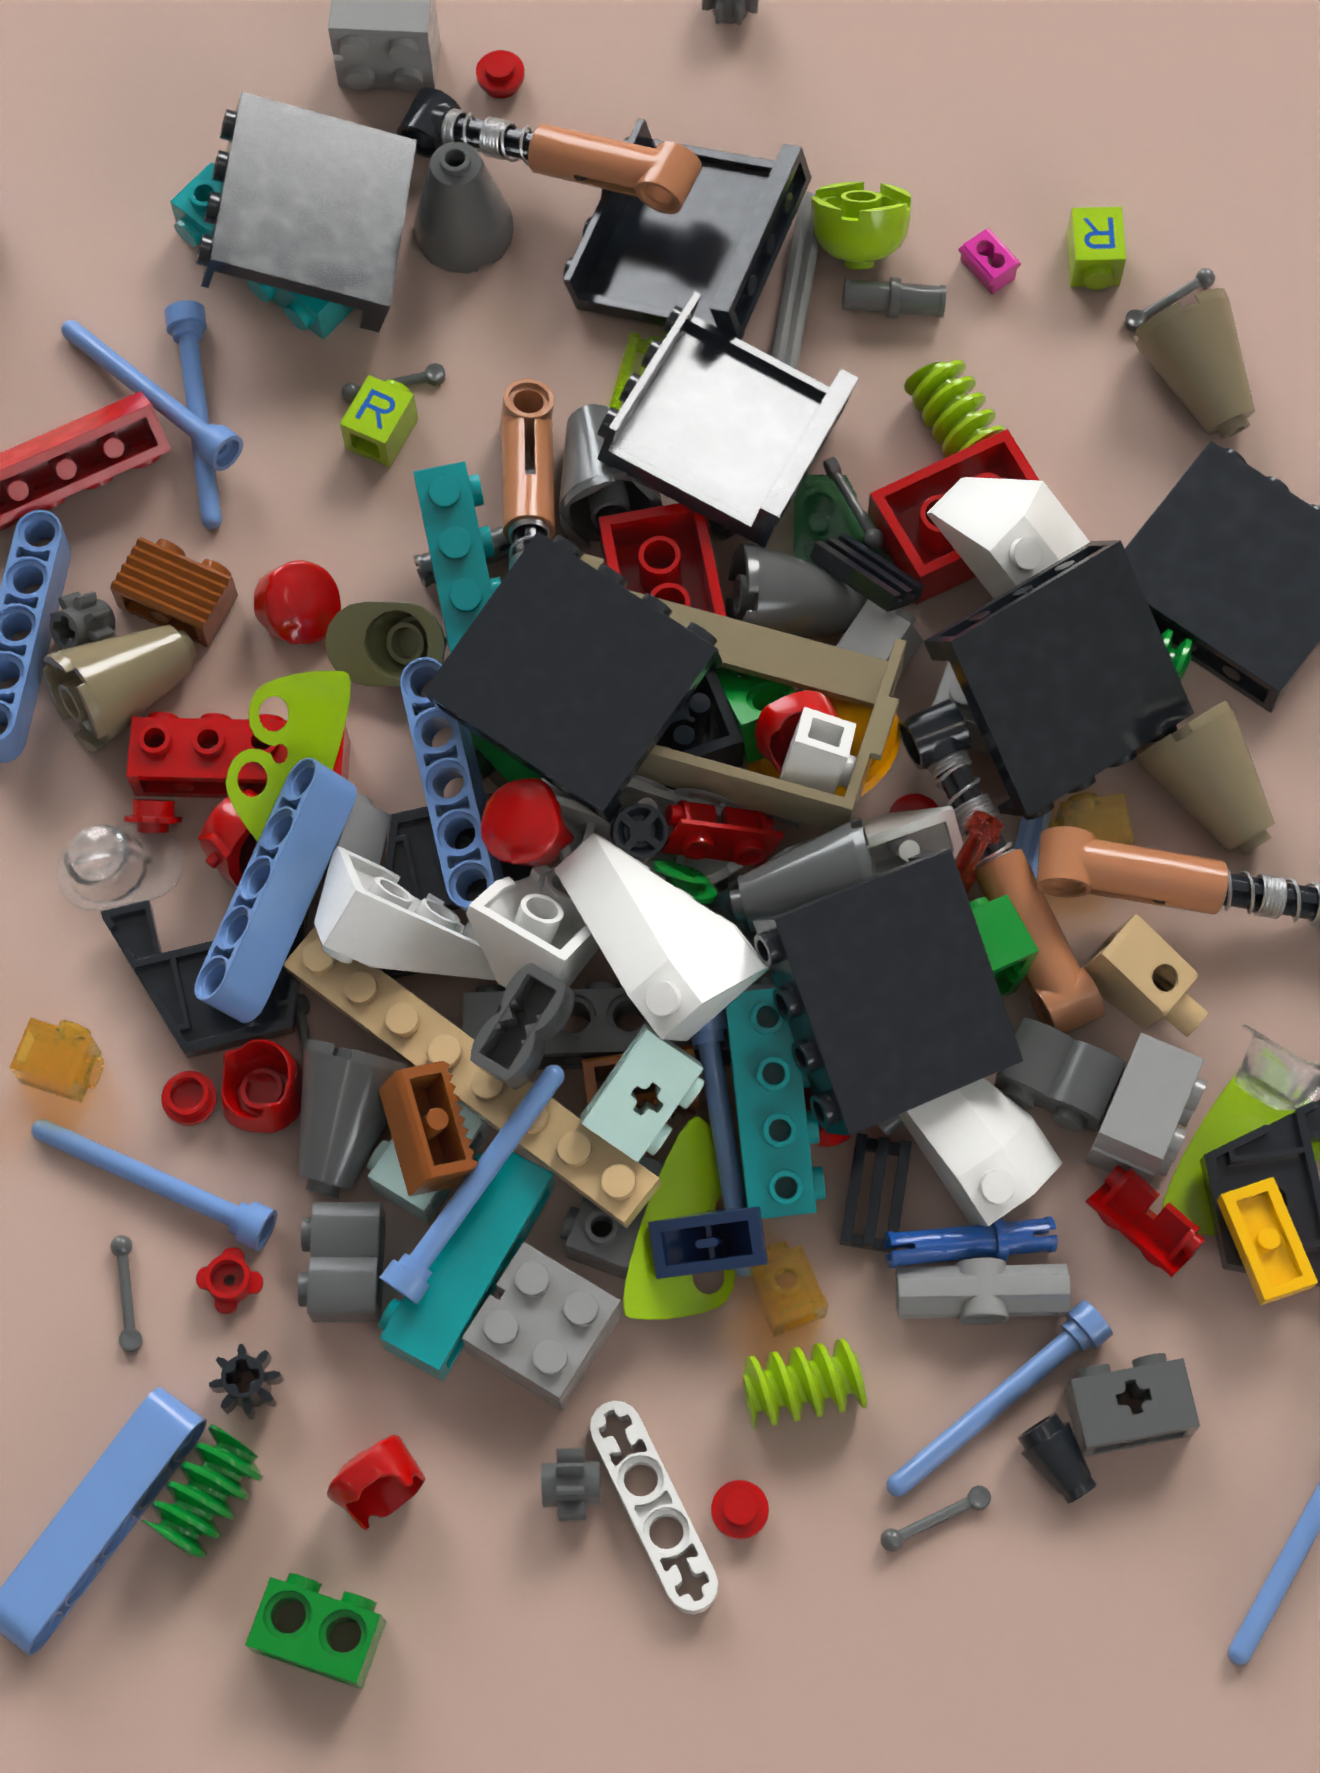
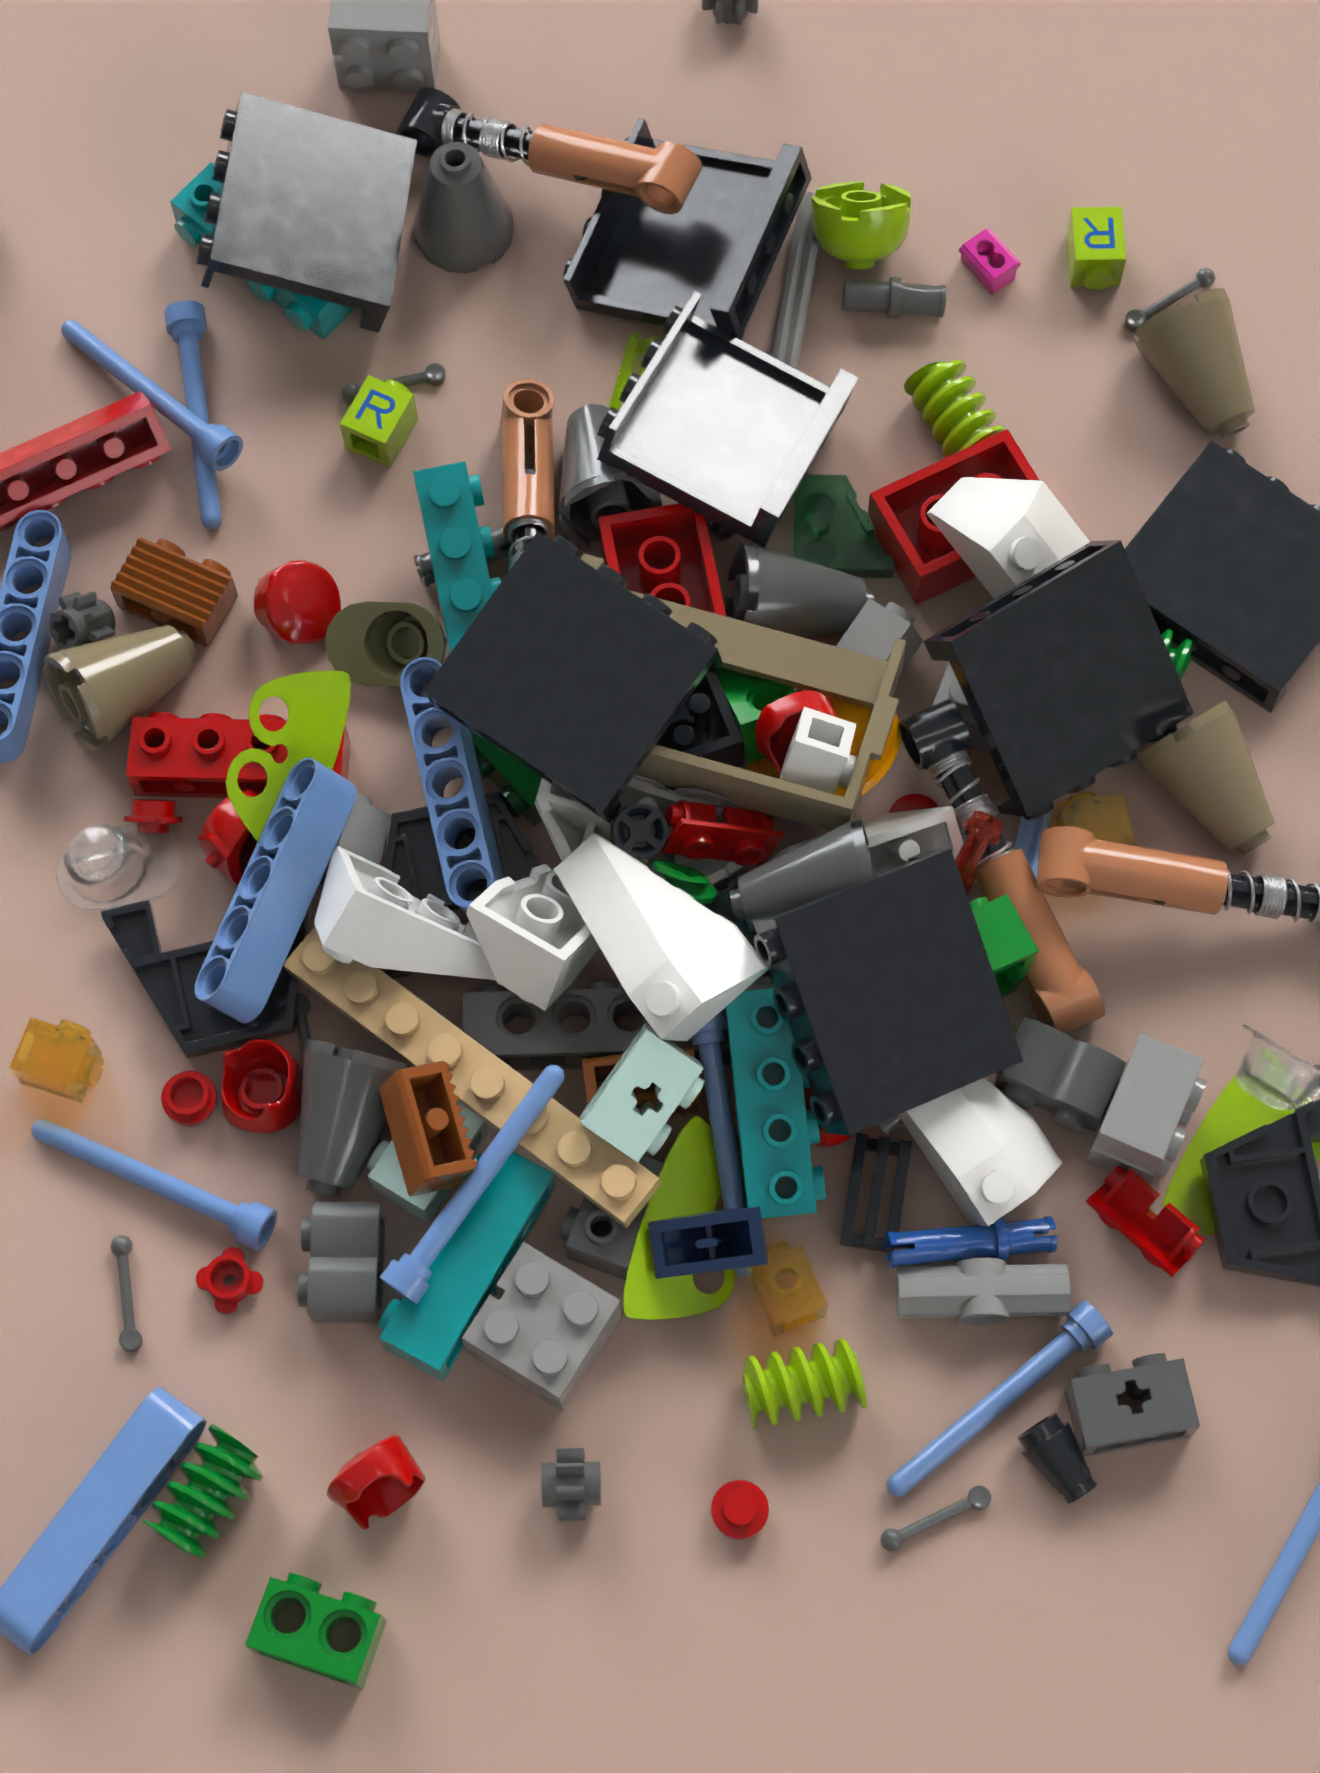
(232, 1374): black gear -> none
(500, 73): red plate -> none
(525, 824): red hair -> none
(531, 1013): dark grey brick -> none
(647, 1509): white beam -> none
(866, 572): black tile -> none
(873, 537): dark grey hinge -> none
(1145, 977): tan torso -> none
(1267, 1241): yellow plate -> none

